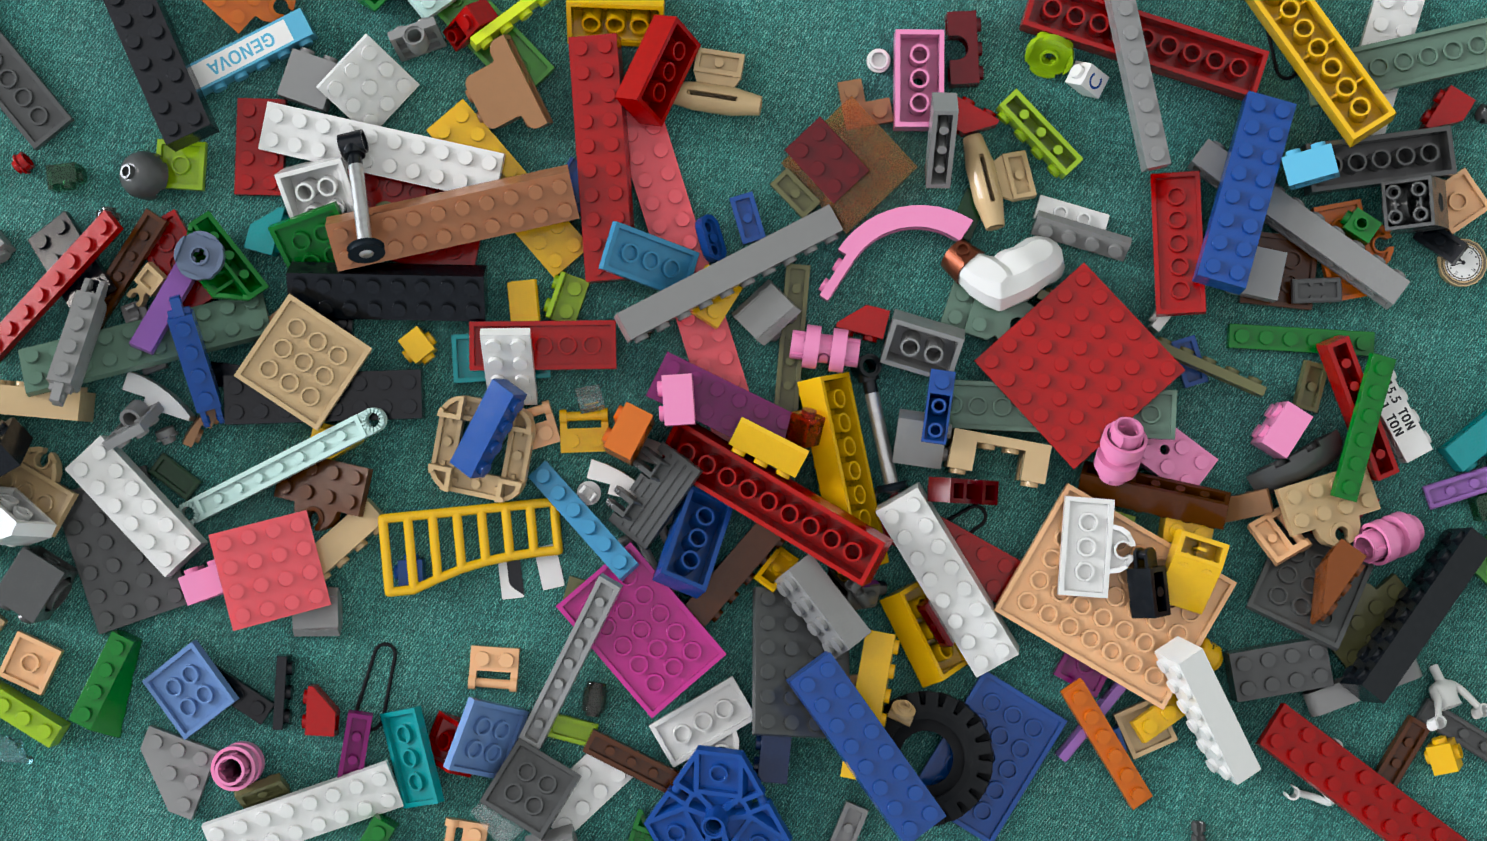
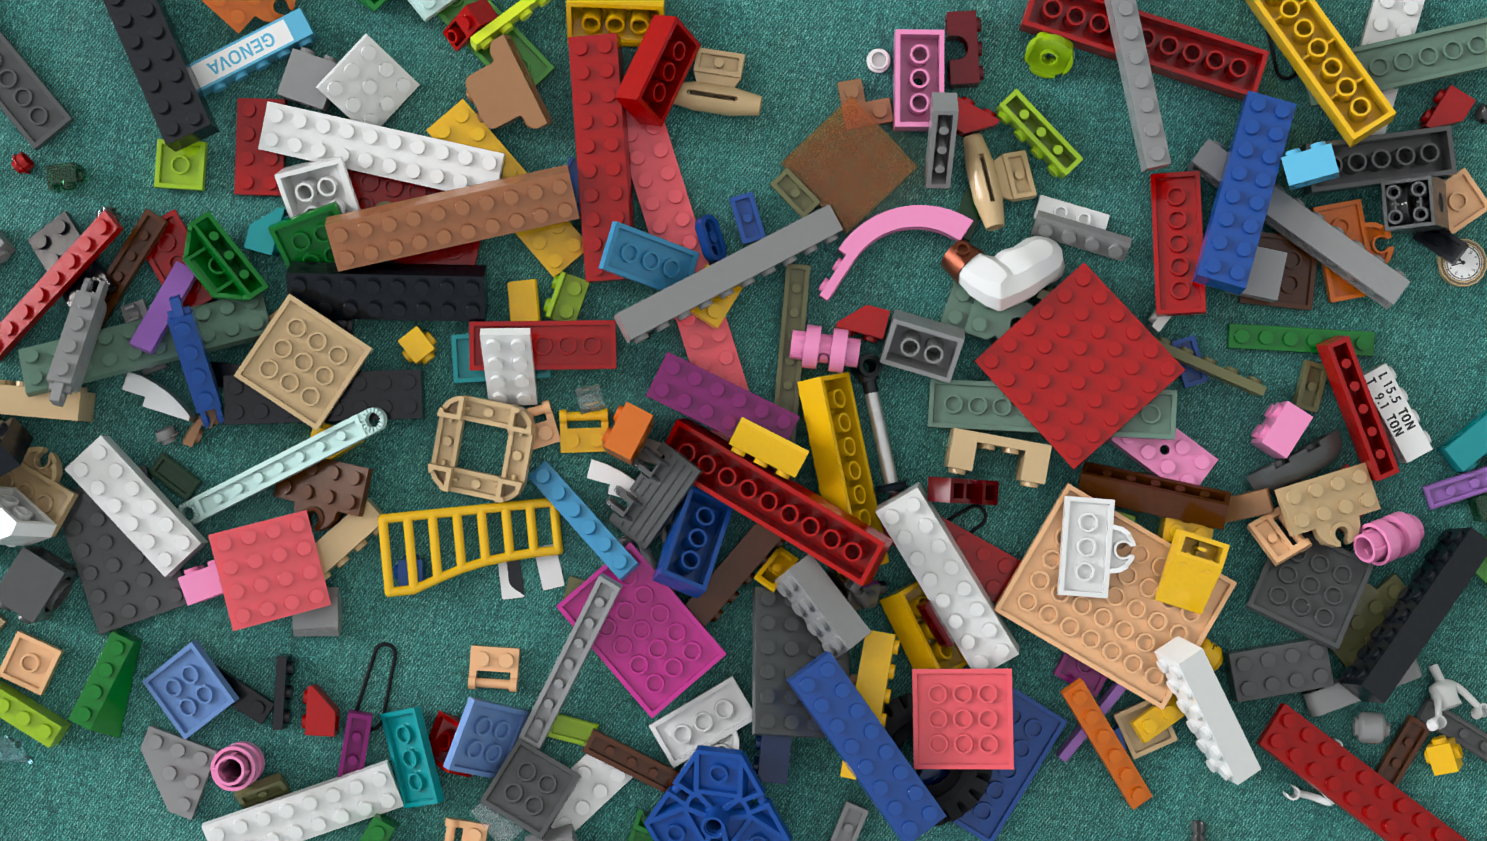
(135, 422): light grey plate -> none
(143, 175): dark grey cylinder -> none
(149, 283): tan plate -> none
(192, 243): sand blue plate -> none
(353, 148): piece -> none
(417, 38): light grey plate -> none
(488, 428): blue brick -> none
(589, 492): white plate -> none
(594, 699): clear smoke brick -> none
(678, 400): bright pink brick -> none
(766, 313): light grey slope -> none
(805, 427): clear red brick -> none
(827, 160): dark red plate -> none
(902, 712): tan plate -> none
(908, 444): light grey brick -> none
(938, 406): blue slope -> none
(963, 718): none -> coral plate
(1087, 79): white brick -> none
(1120, 451): bright pink piece -> none
(1148, 586): black brick -> none
(1316, 290): dark grey plate -> none
(1334, 578): dark orange slope -> none
(1359, 225): green brick -> none
(1363, 427): green plate -> none
(1370, 727): none -> light grey head

